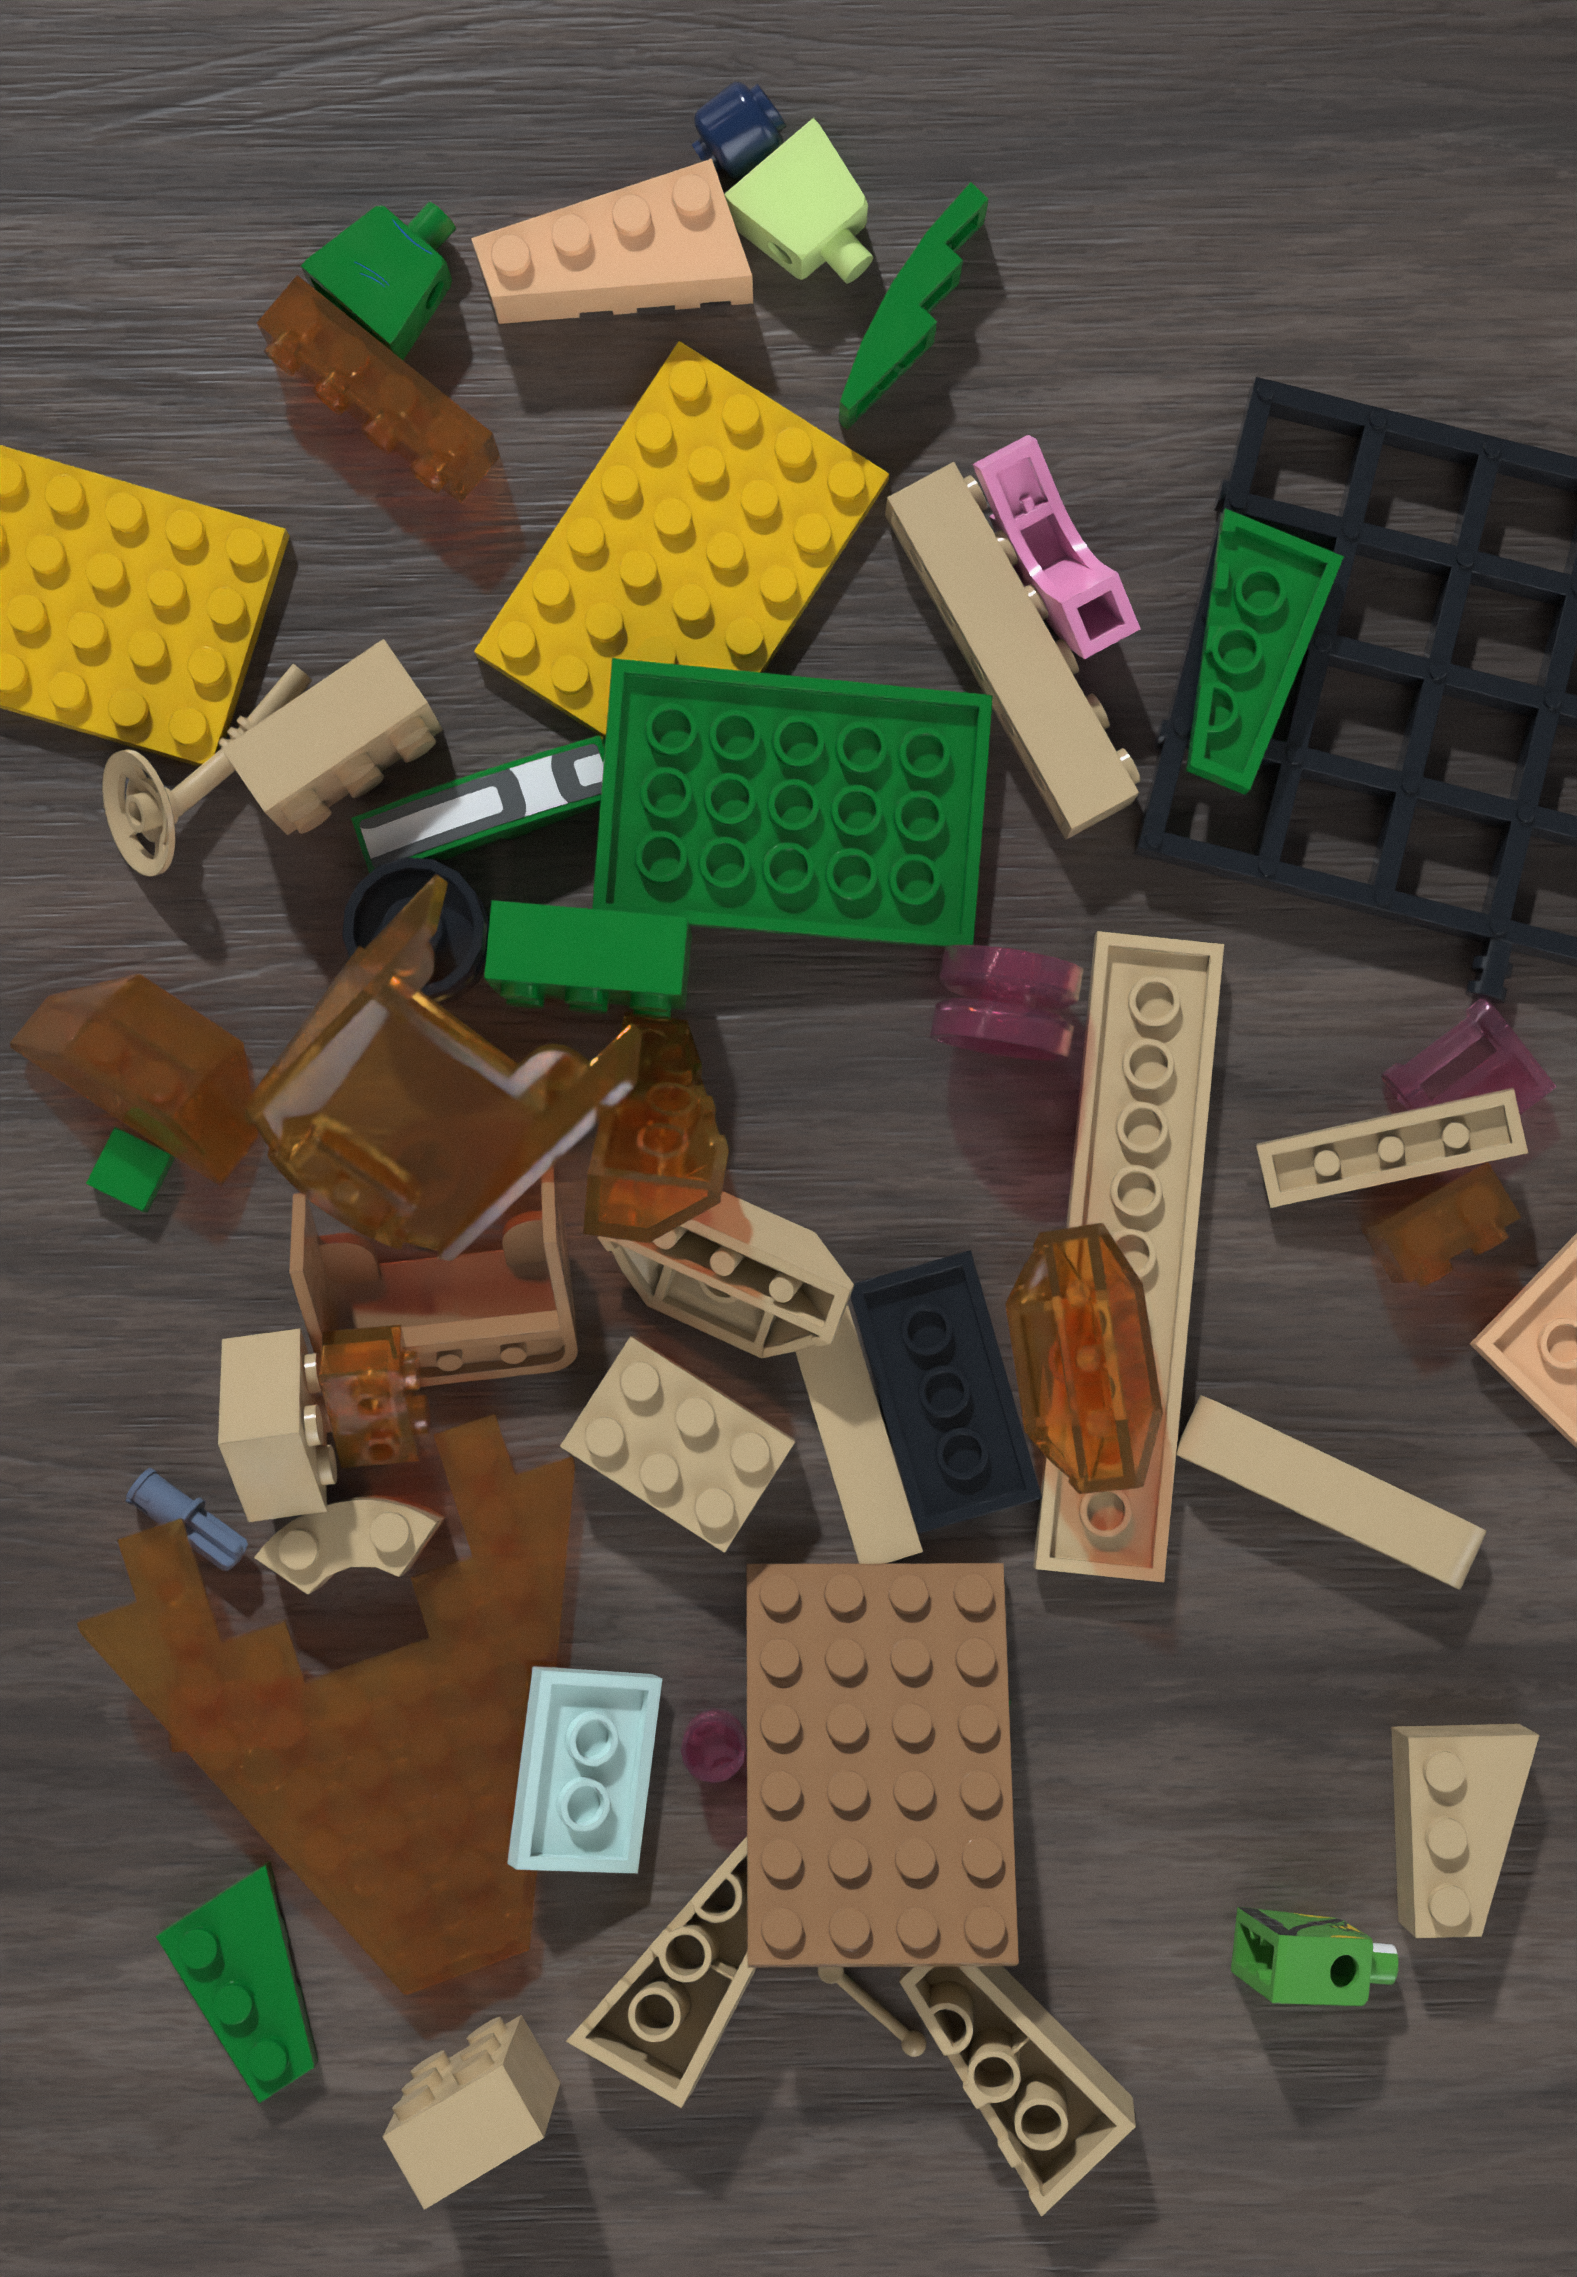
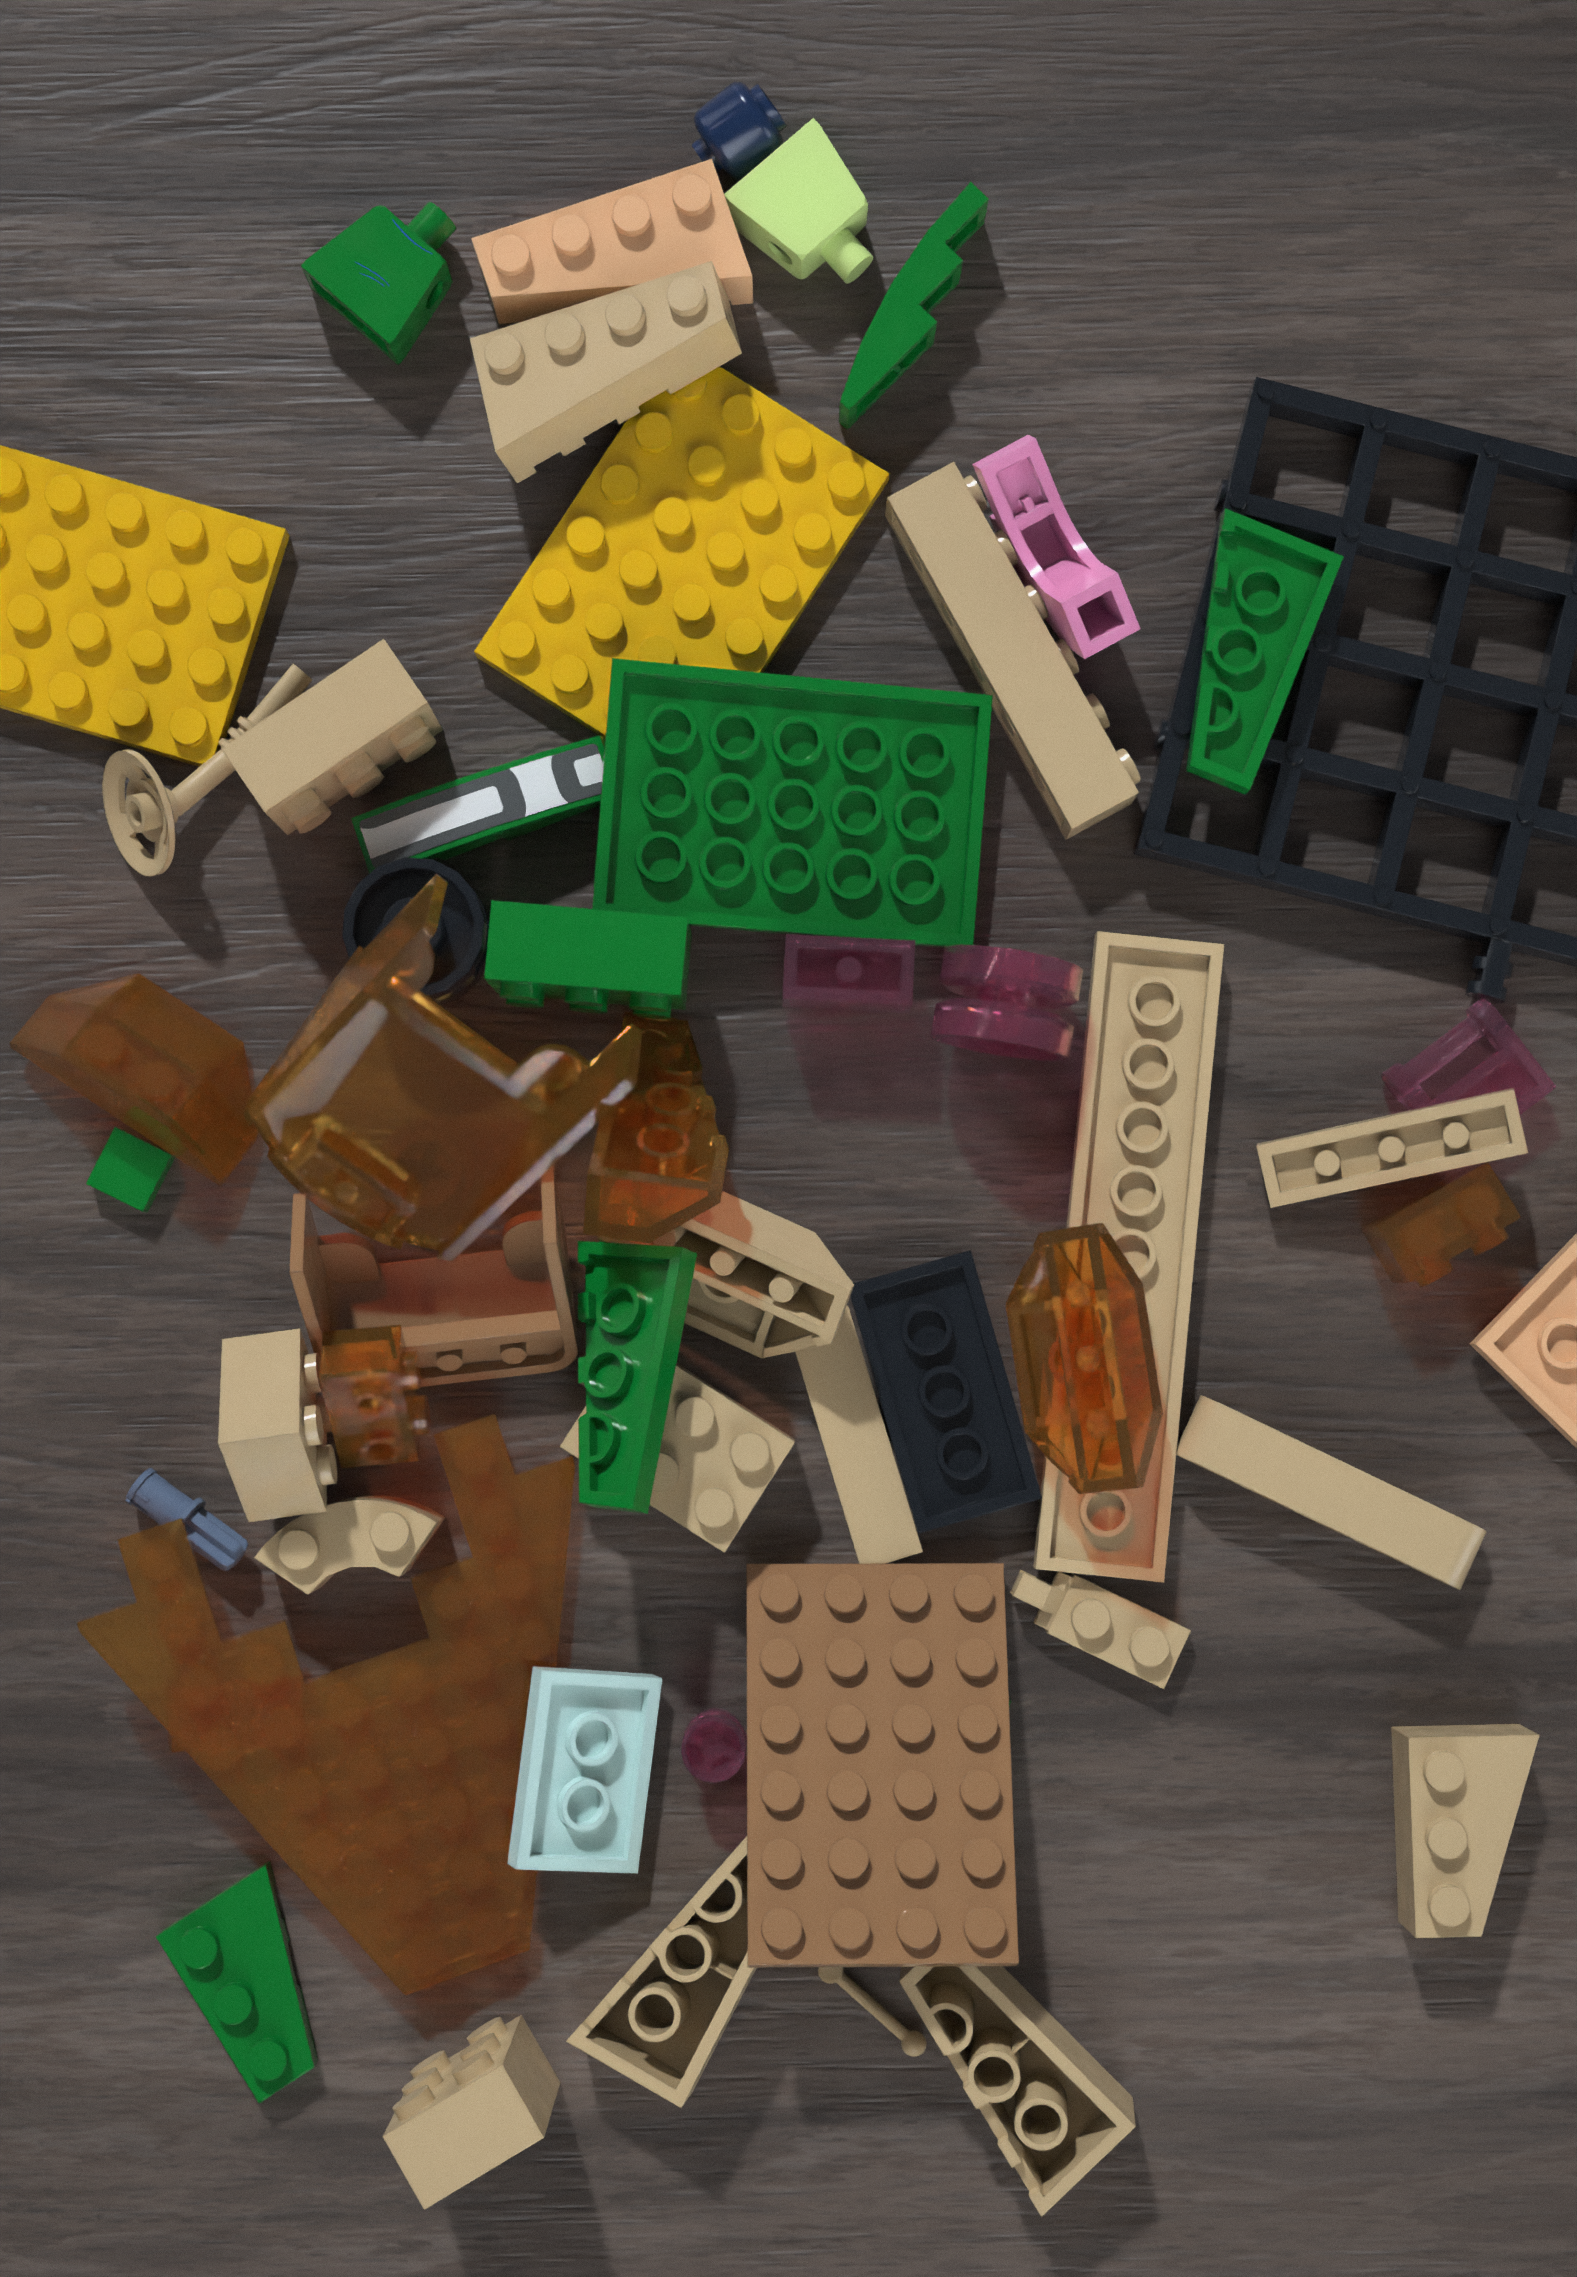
(378, 390): clear orange brick -> none
(598, 362): none -> tan wedge
(633, 1338): none -> green wing
(848, 973): none -> clear pink brick
(1104, 1624): none -> tan hinge
(1308, 1958): bright green torso -> none

